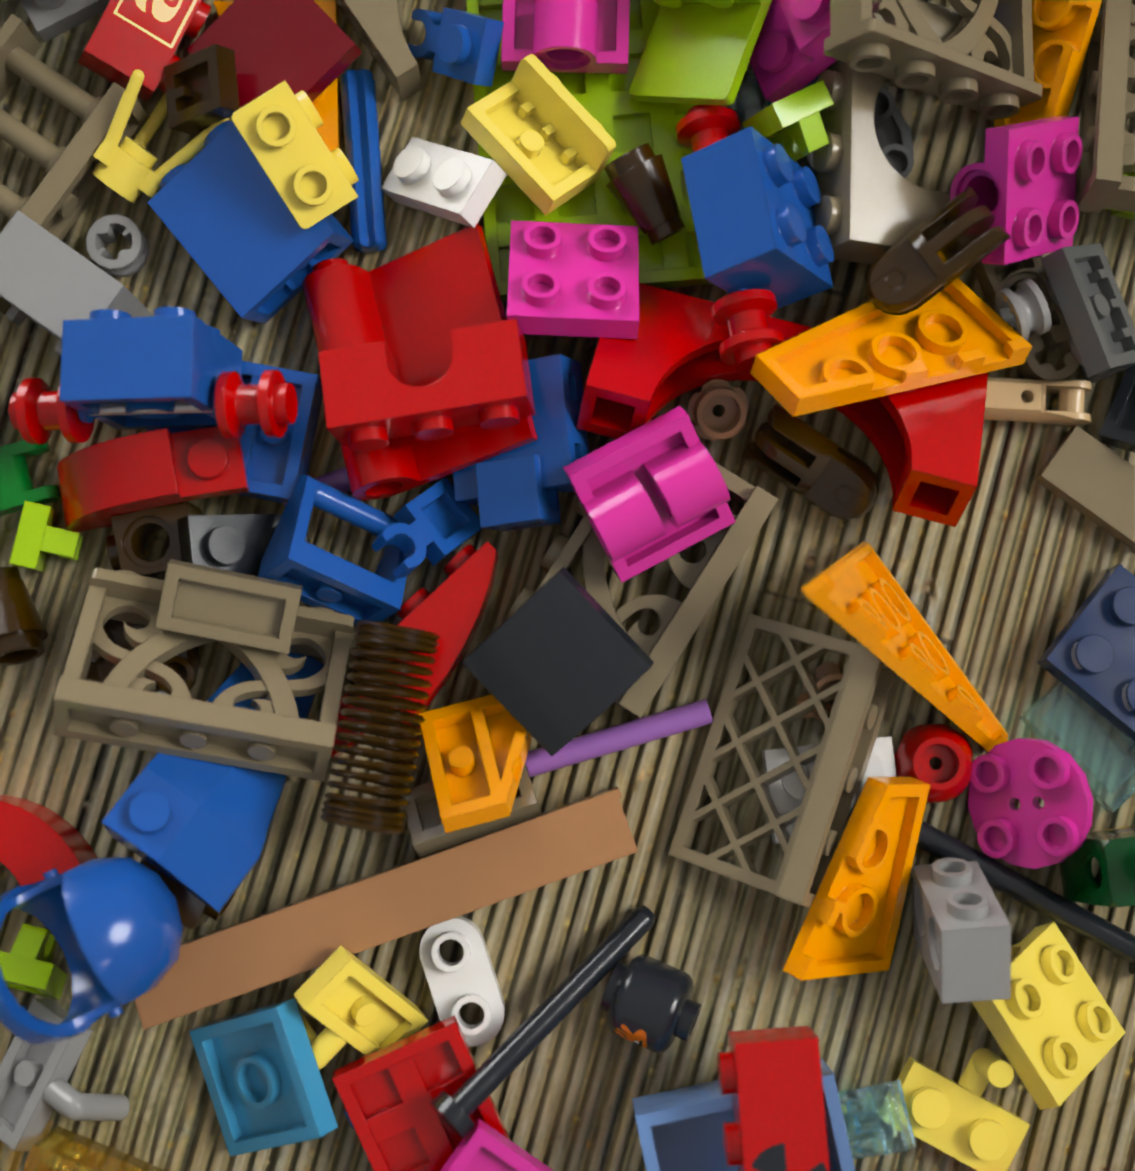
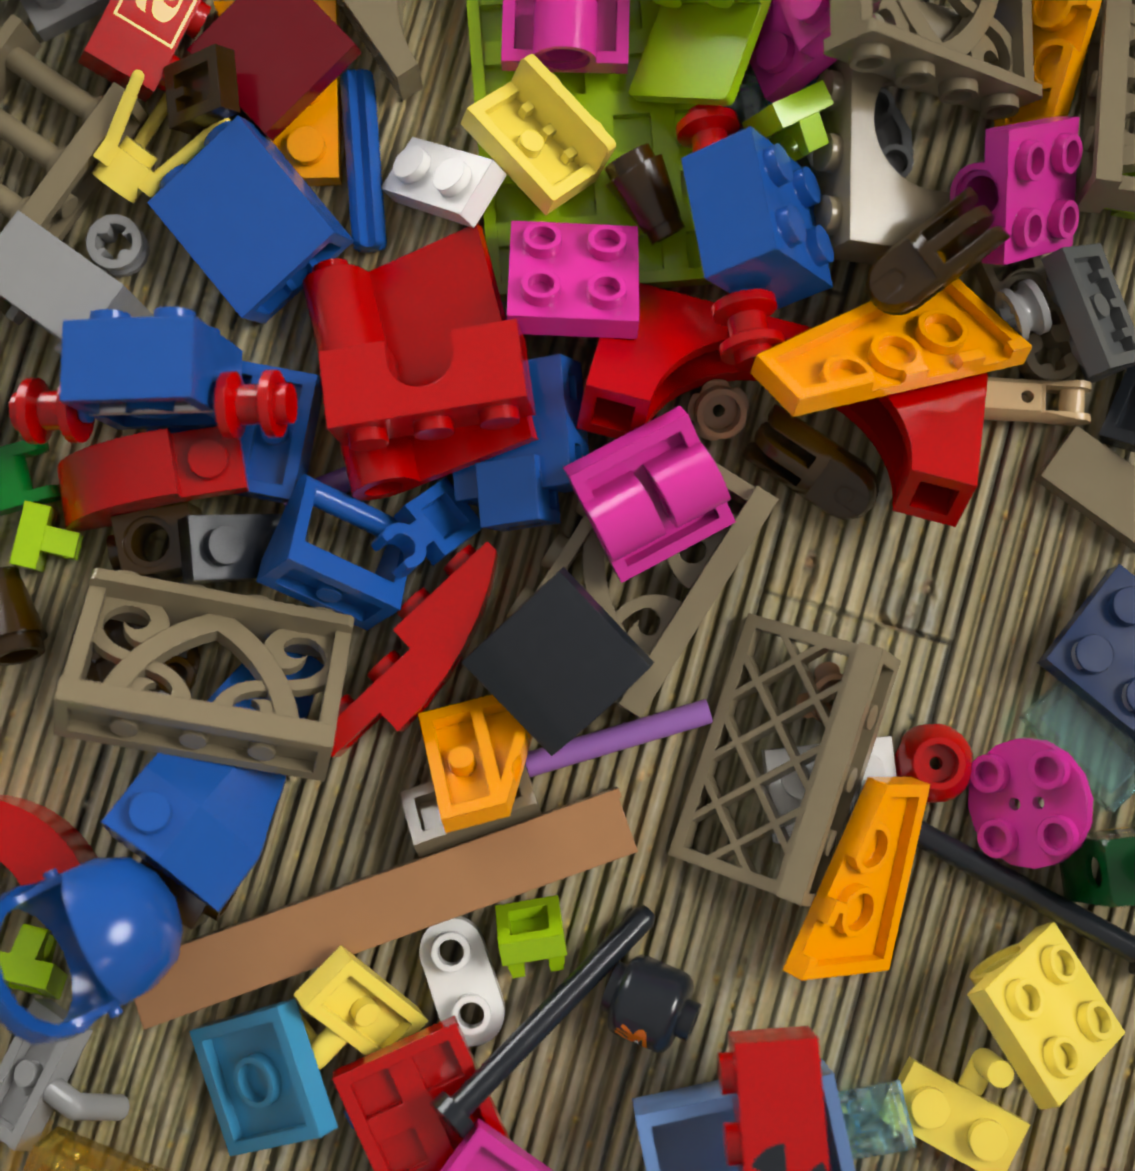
(228, 606): dark tan tile -> none
(294, 156): light yellow bracket -> none
(379, 642): dark brown piece -> none
(459, 44): blue plate -> none
(531, 933): none -> lime tile
(880, 615): light orange tile -> none
(961, 931): light grey brick -> none

